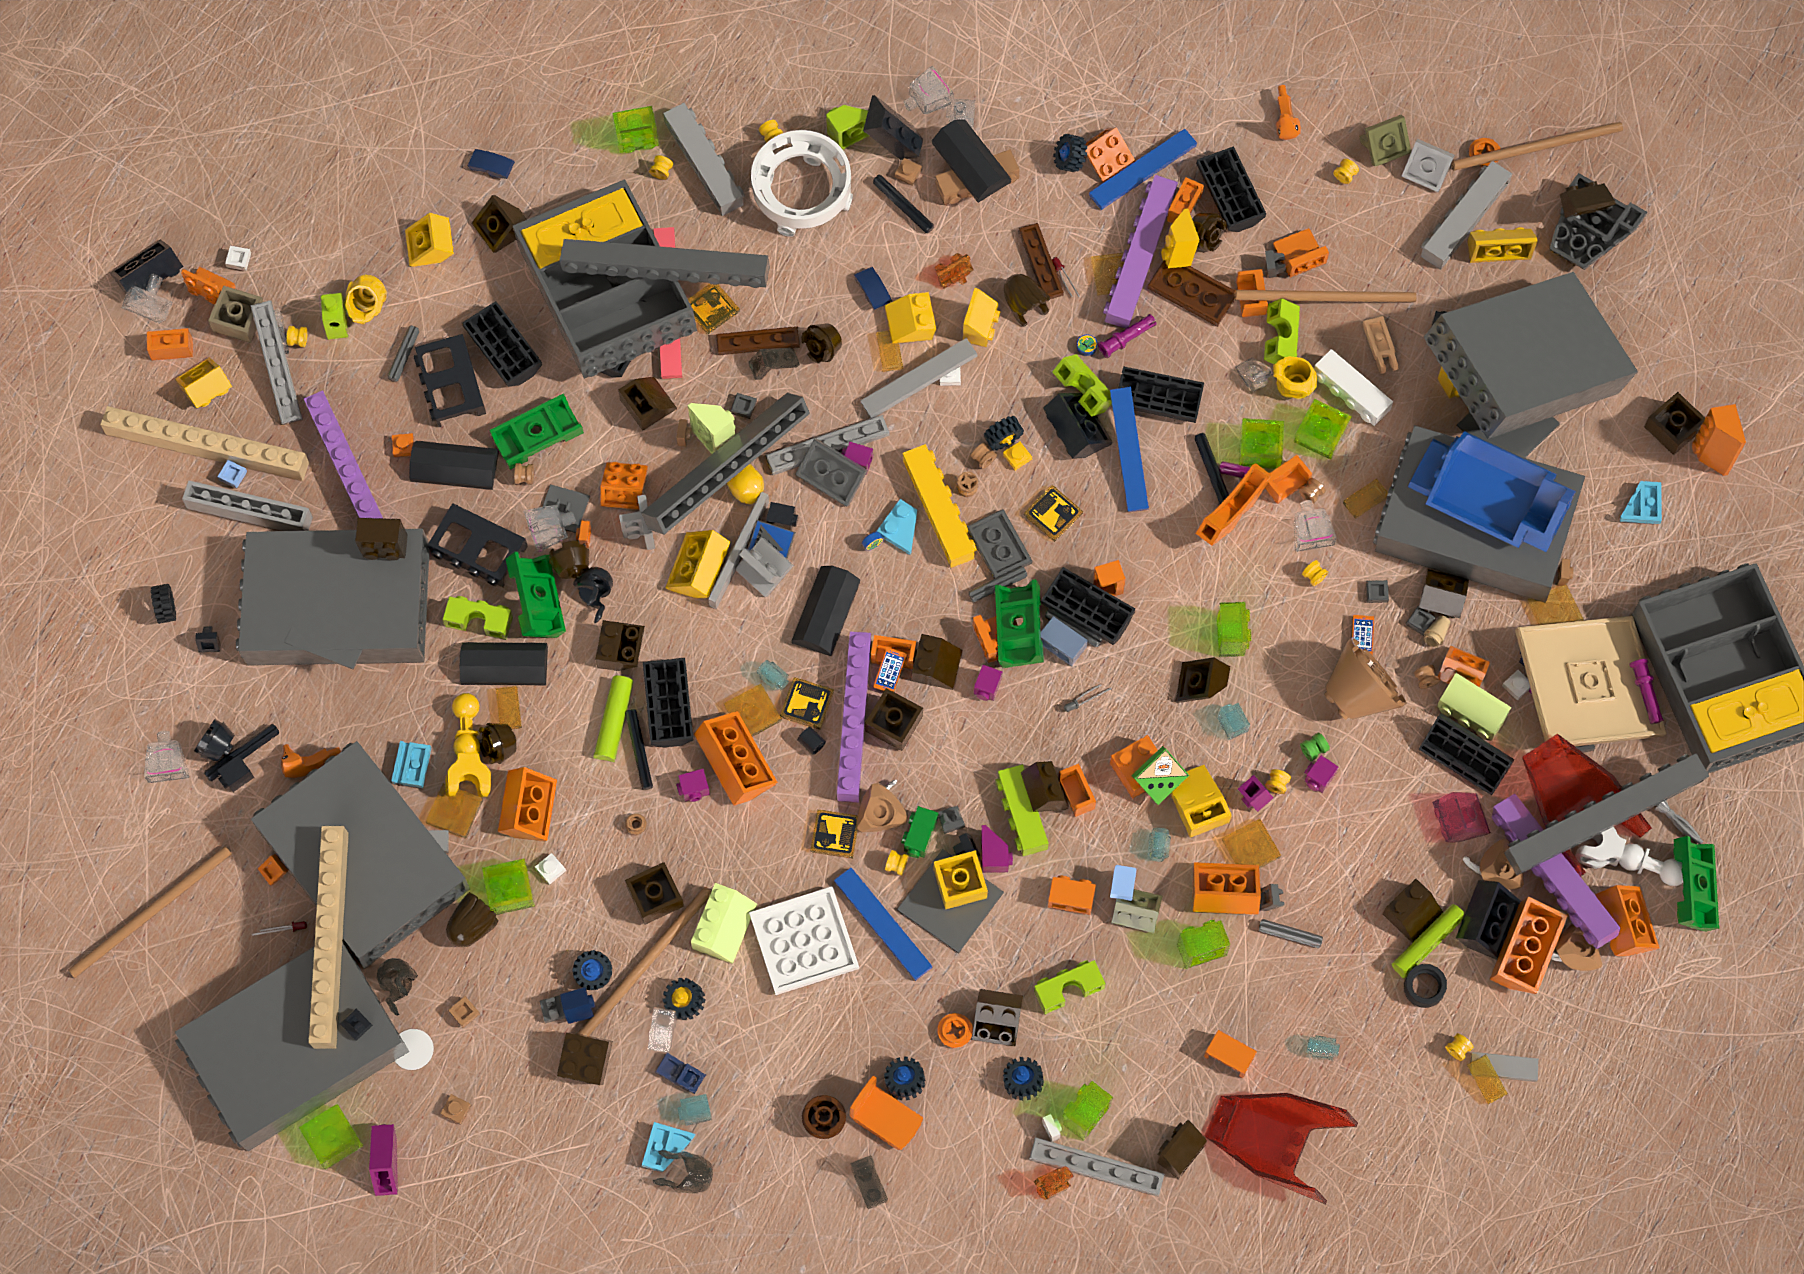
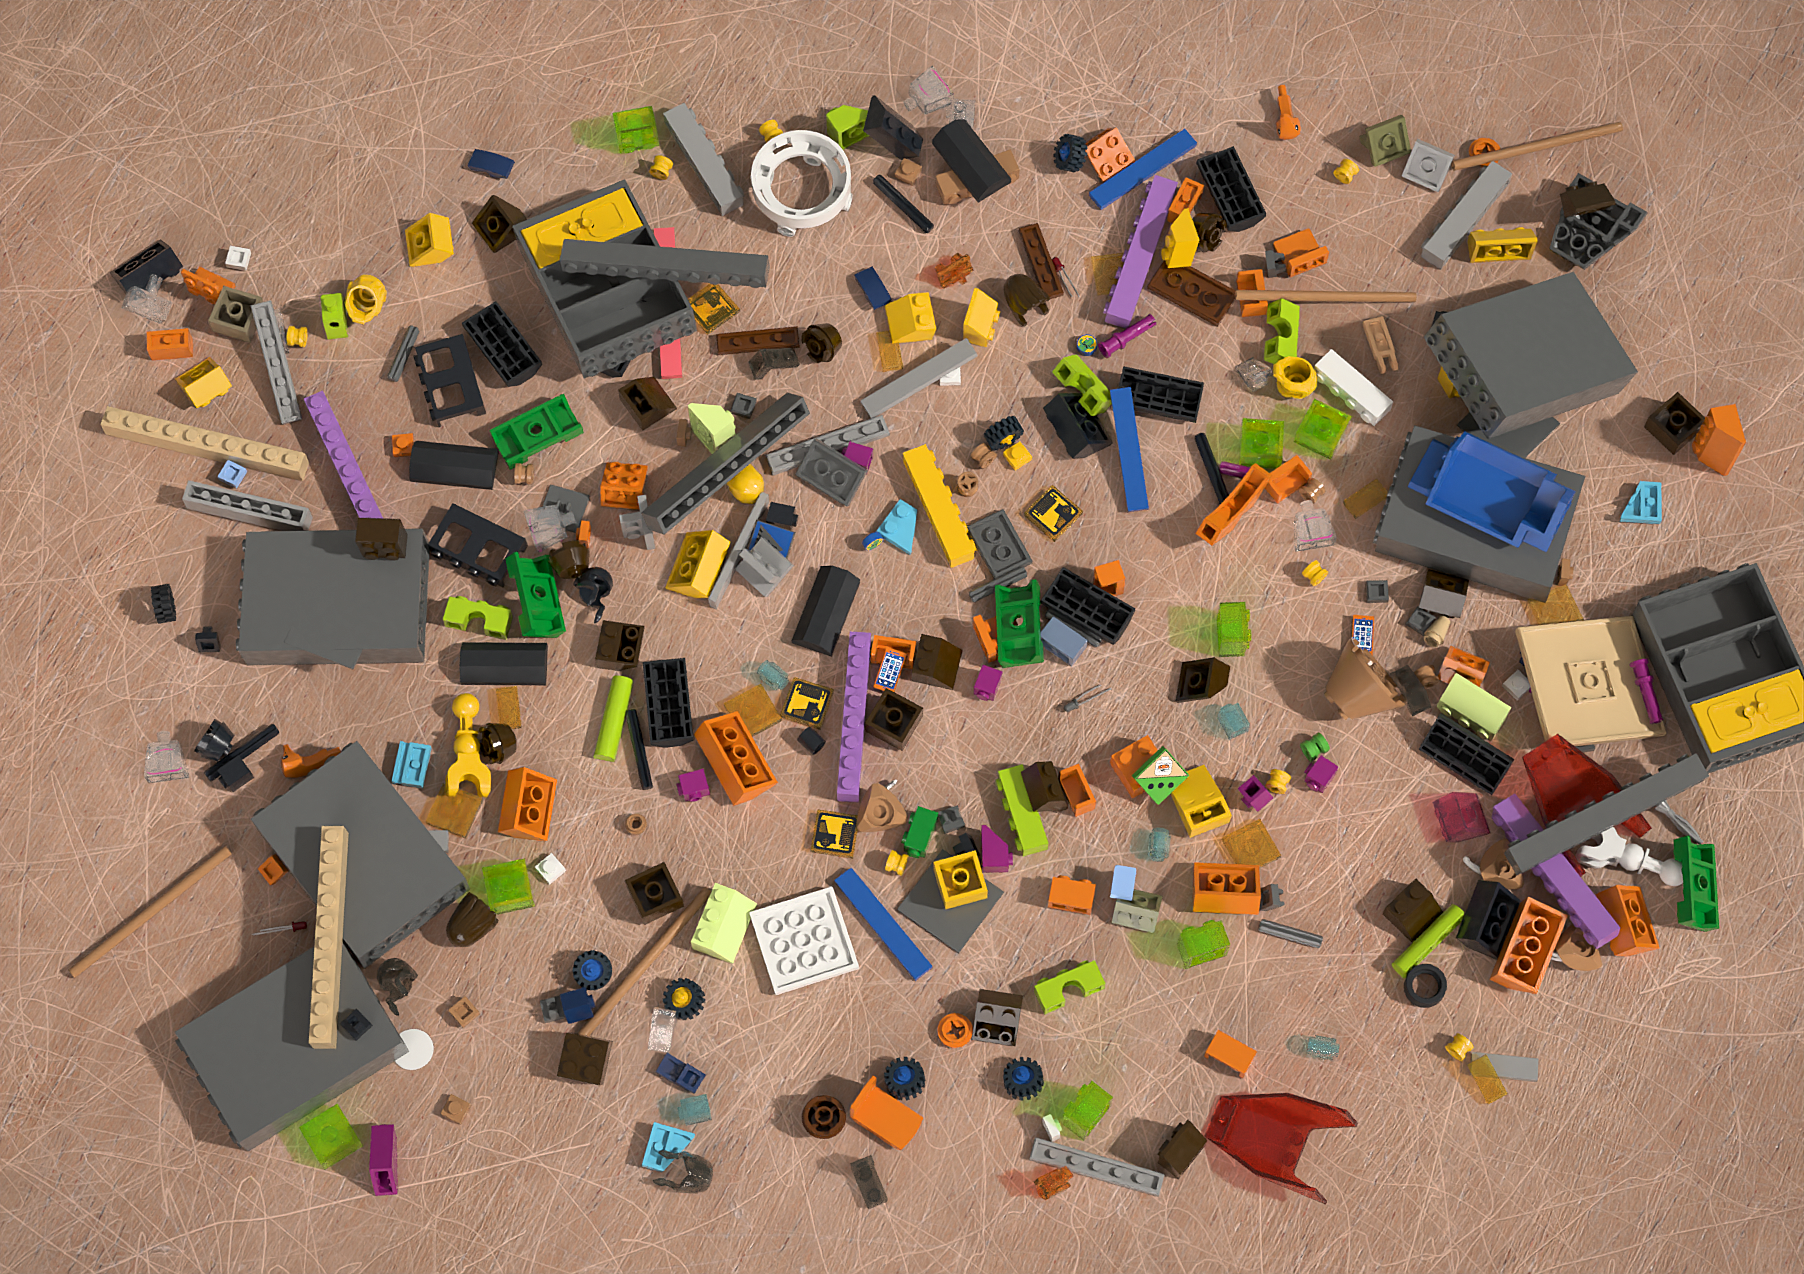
(1411, 689): none -> clear smoke bracket

